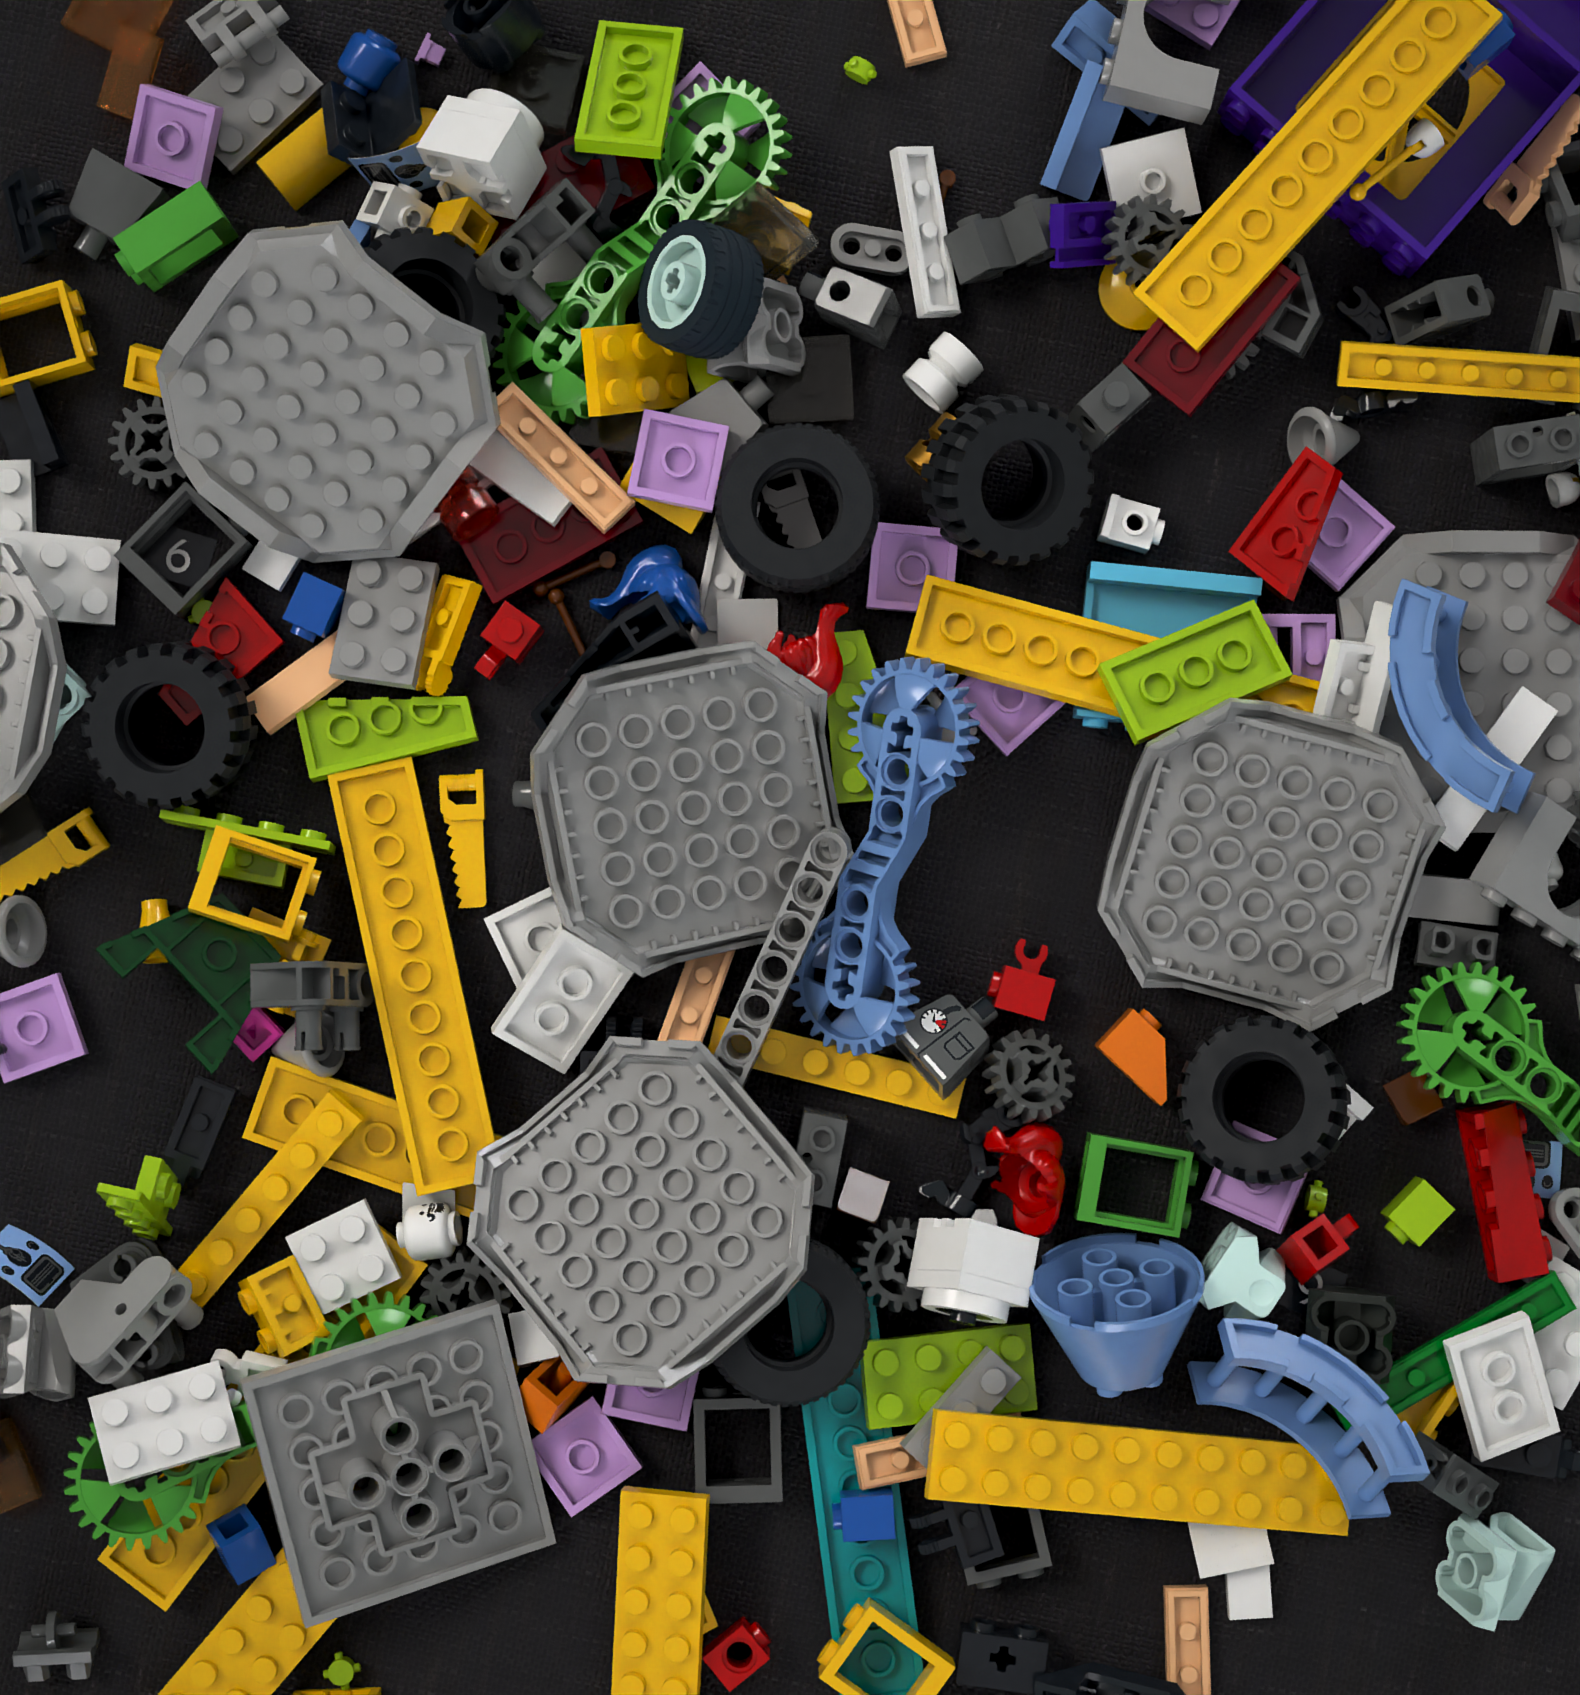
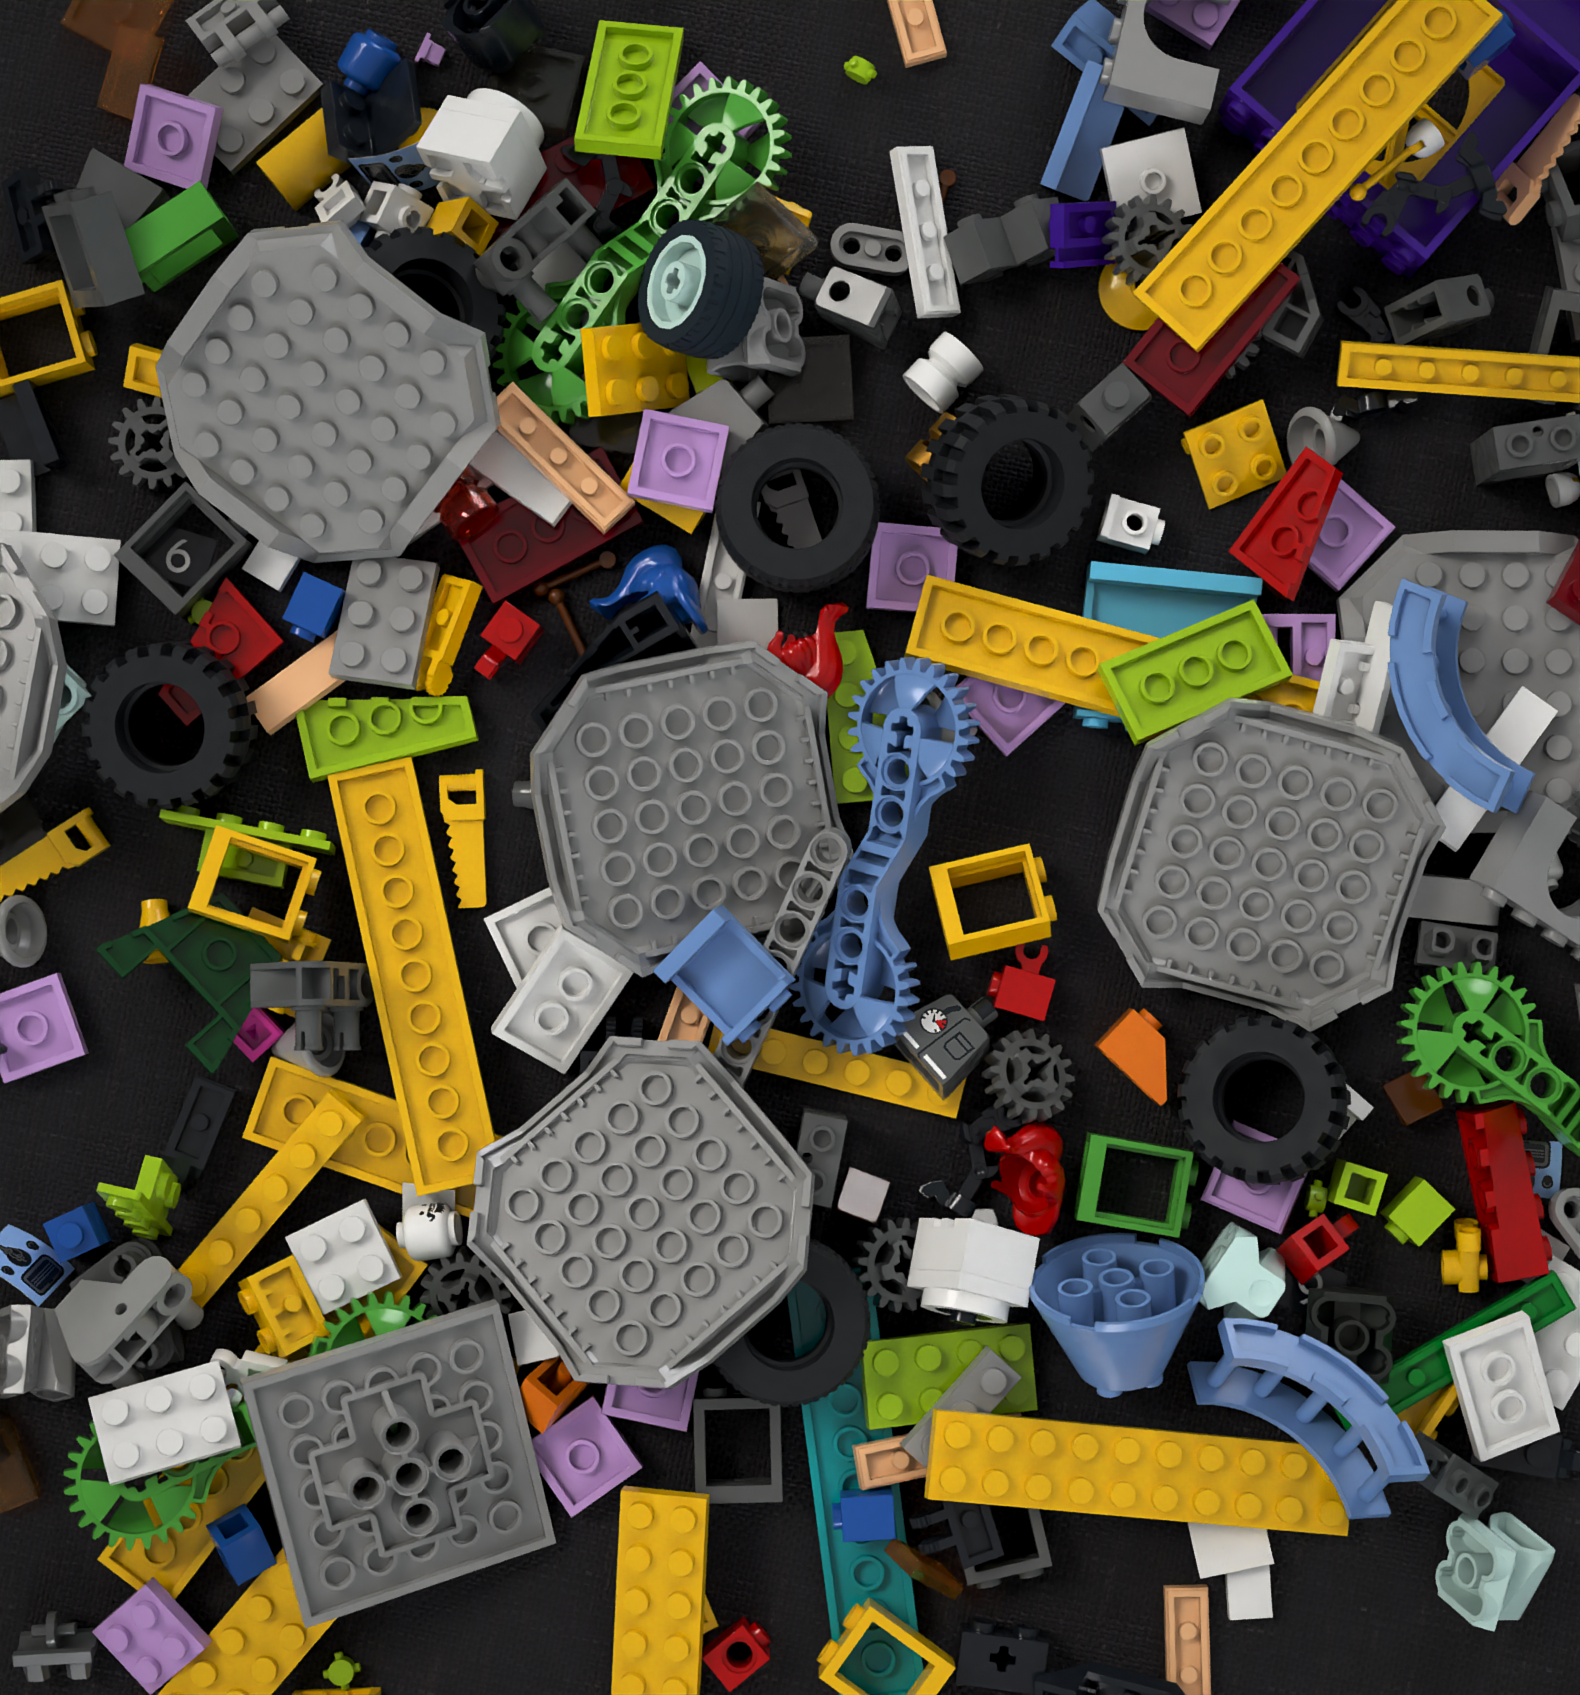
(77, 1232): none -> blue brick
(92, 247): none -> dark grey window
(152, 1636): none -> lavender plate
(339, 202): none -> white plate
(727, 975): none -> medium blue panel
(924, 1568): none -> clear orange tile
(983, 868): none -> yellow window
(1234, 454): none -> yellow hinge
(1356, 1186): none -> lime brick
(1465, 1264): none -> yellow plate
(1477, 179): none -> black piece

